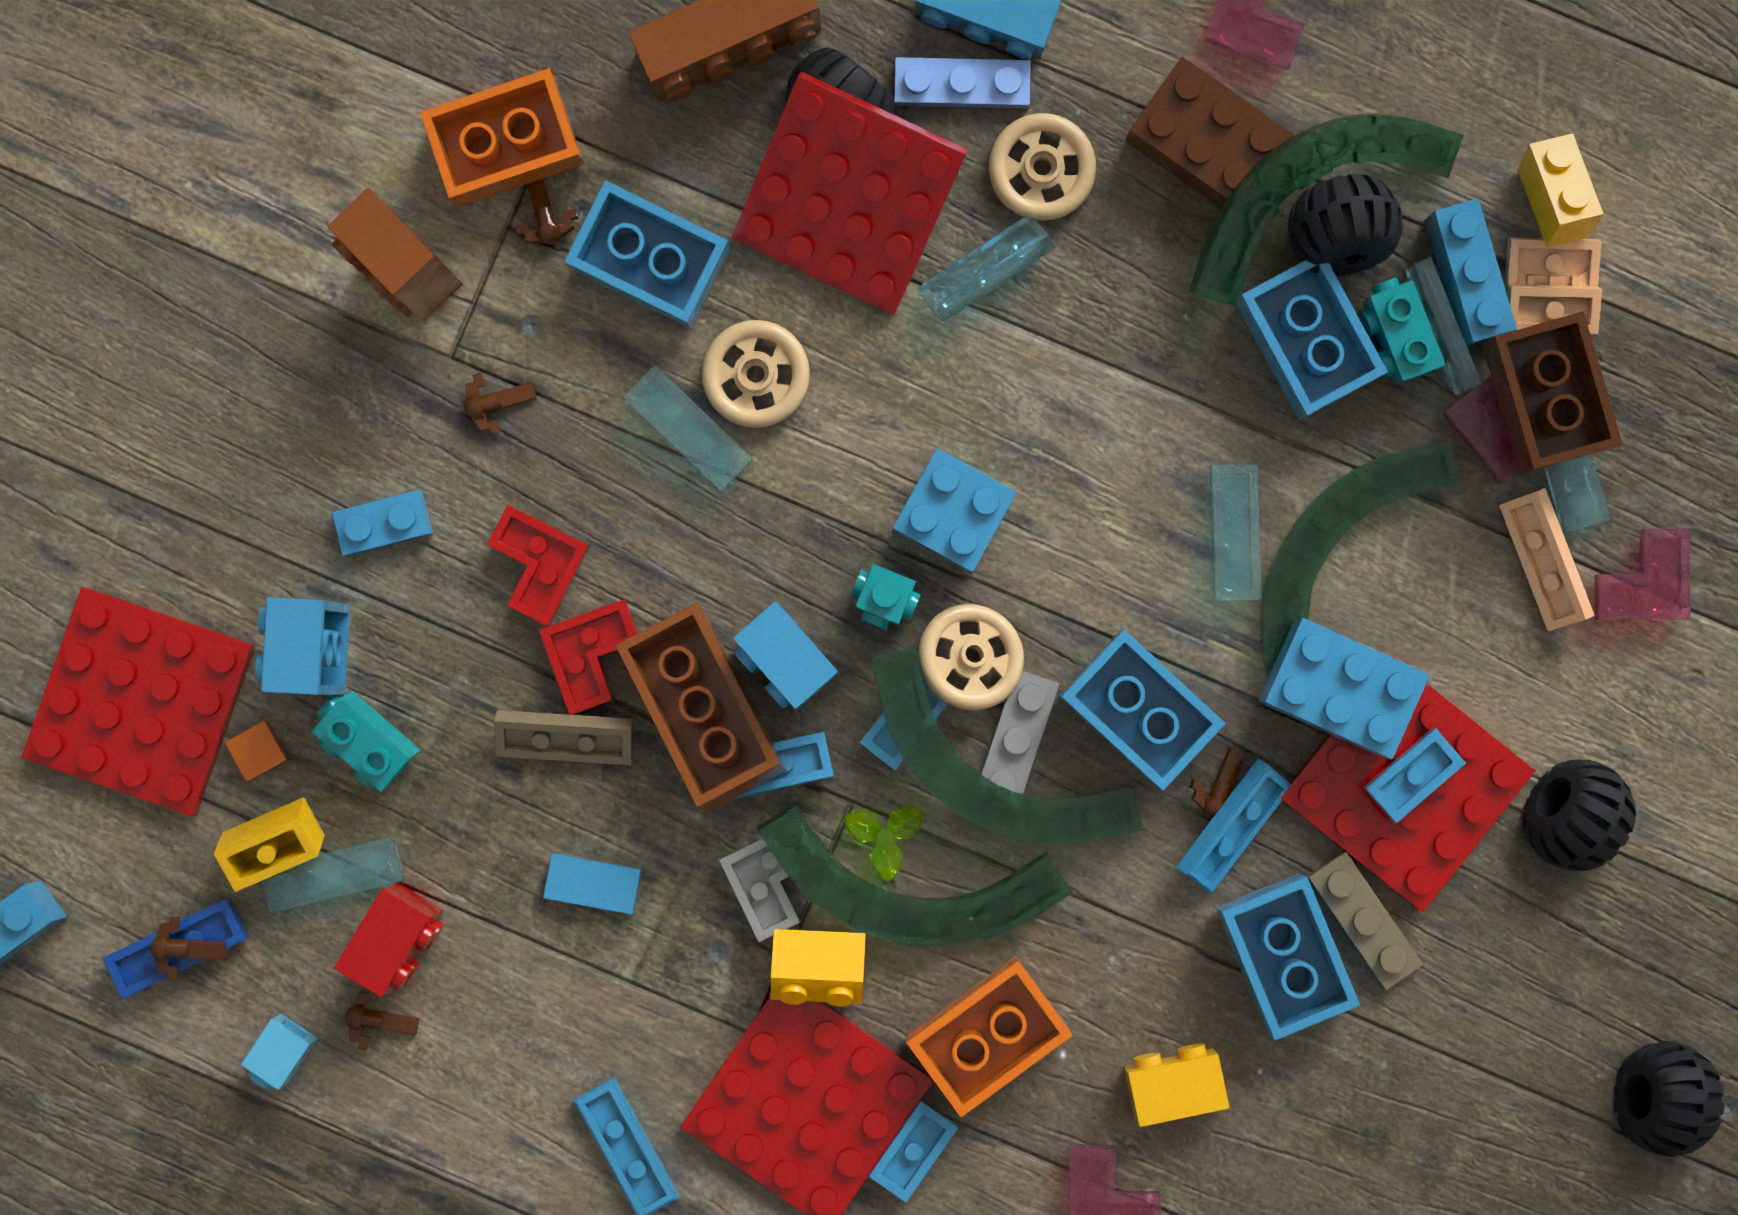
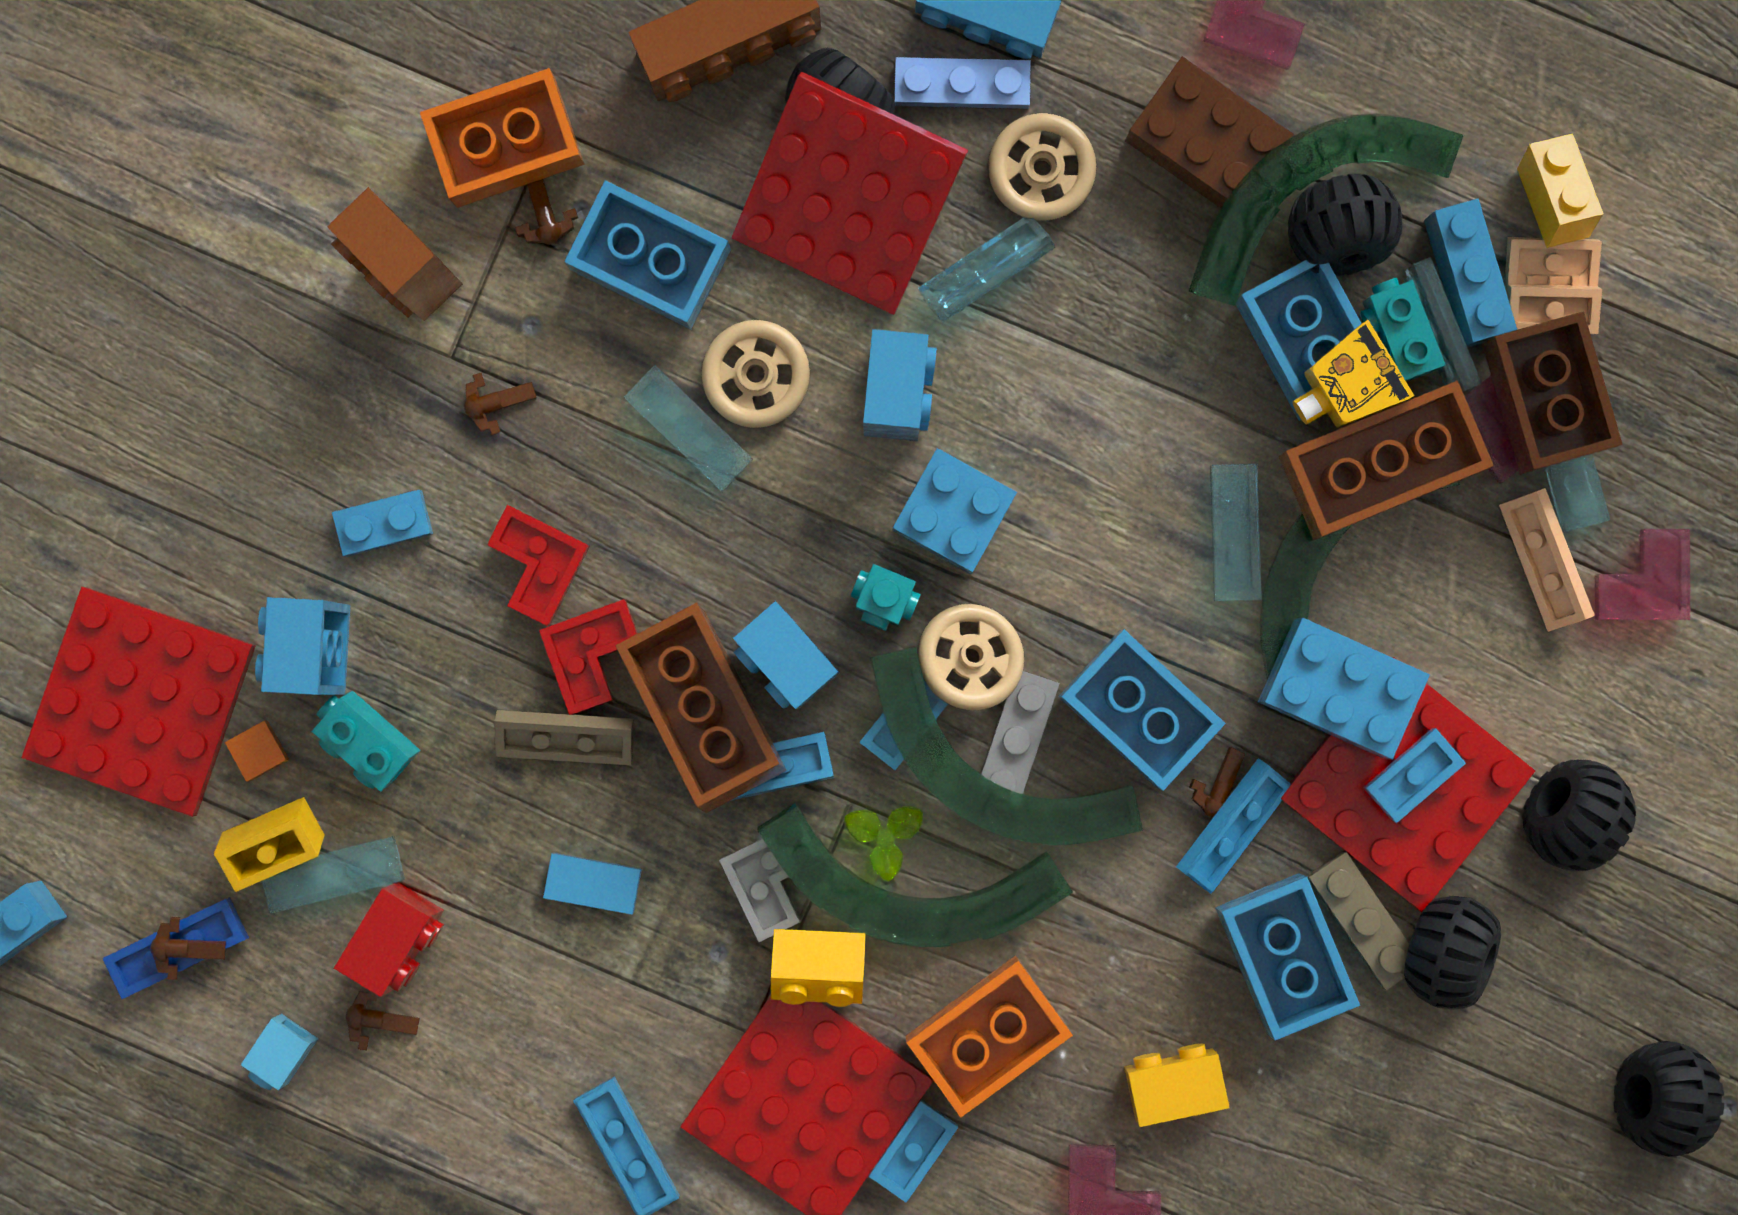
(895, 383): none -> dark azure brick
(1353, 380): none -> yellow torso
(1385, 460): none -> dark orange brick
(1452, 952): none -> black wheel

